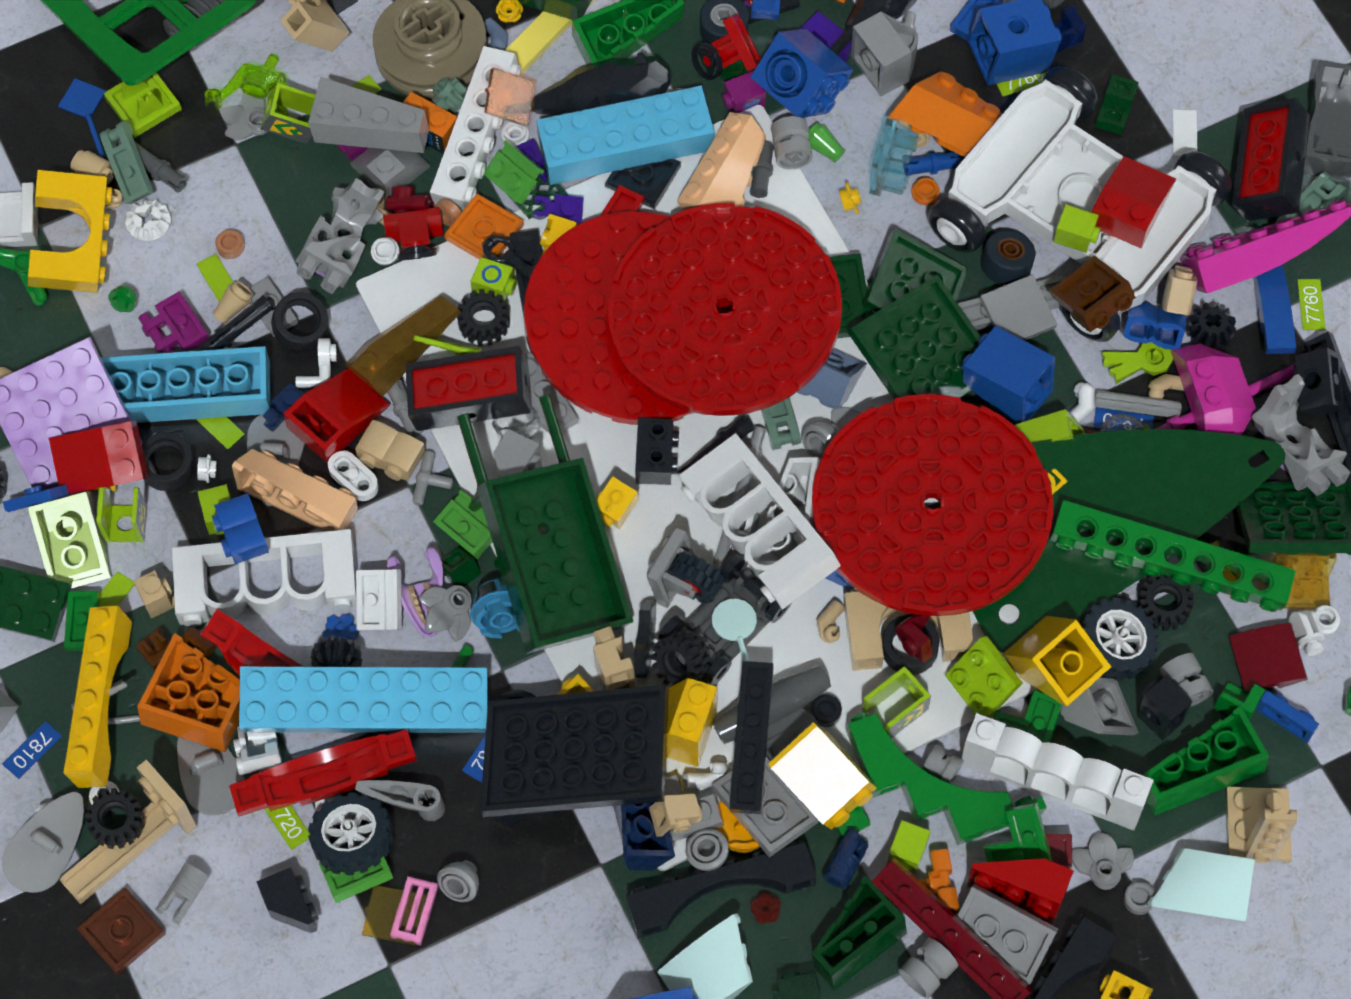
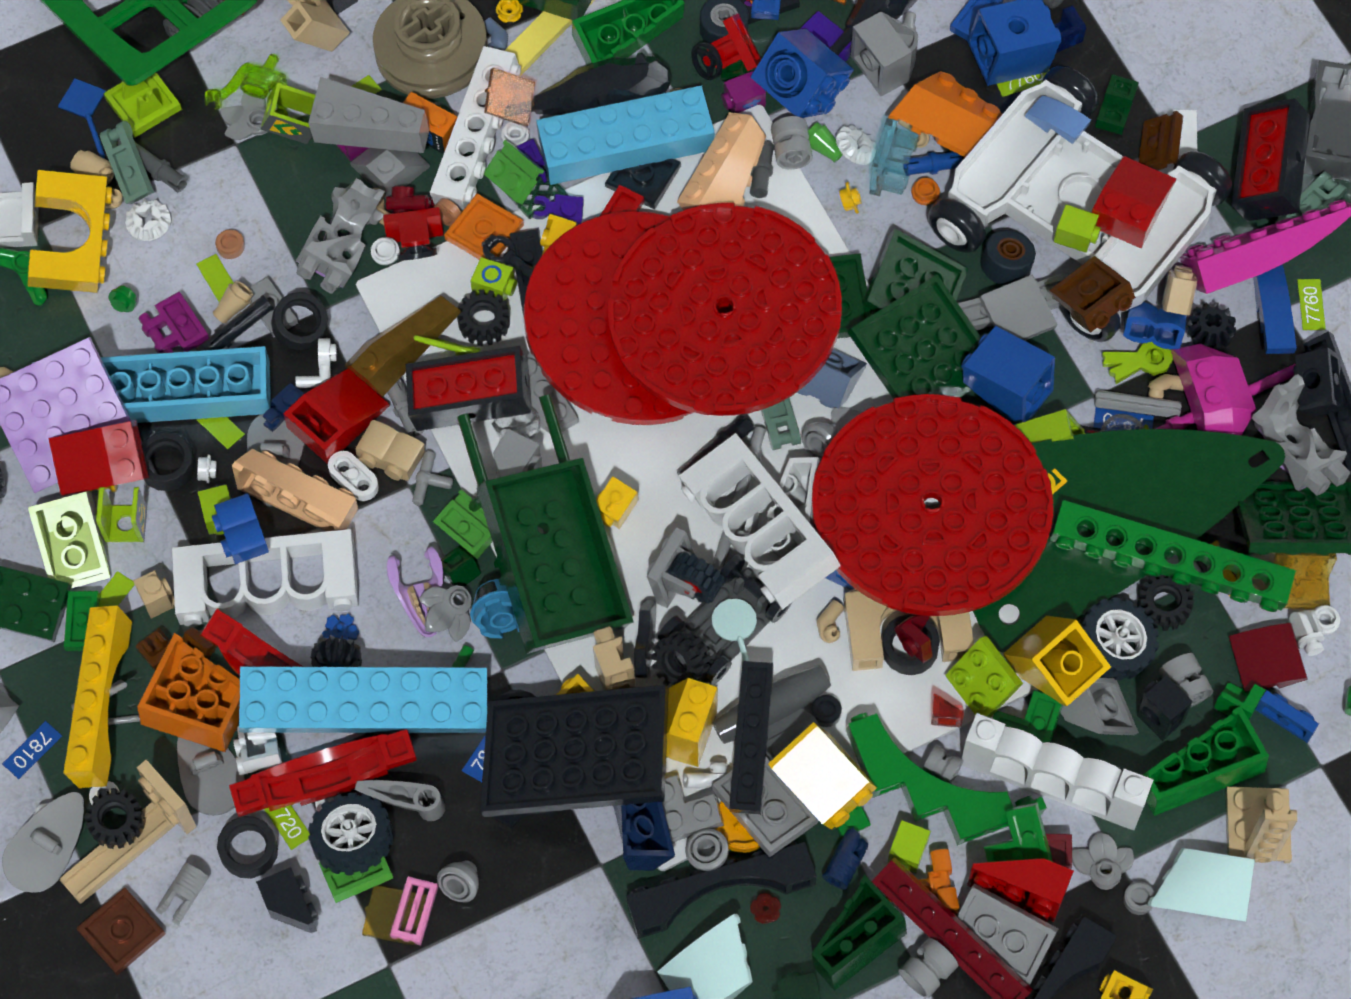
(35, 496): blue plate -> none
(240, 825): none -> black tyre
(378, 599): white plate -> none
(449, 94): sand green gear -> none
(655, 451): black brick -> none
(675, 813): tan brick -> none
(847, 143): none -> white gear
(904, 679): lime piece -> none
(945, 713): none -> clear red slope
(1059, 117): none -> medium blue slope
(1086, 401): white arm -> none
(1161, 141): none -> reddish brown plate

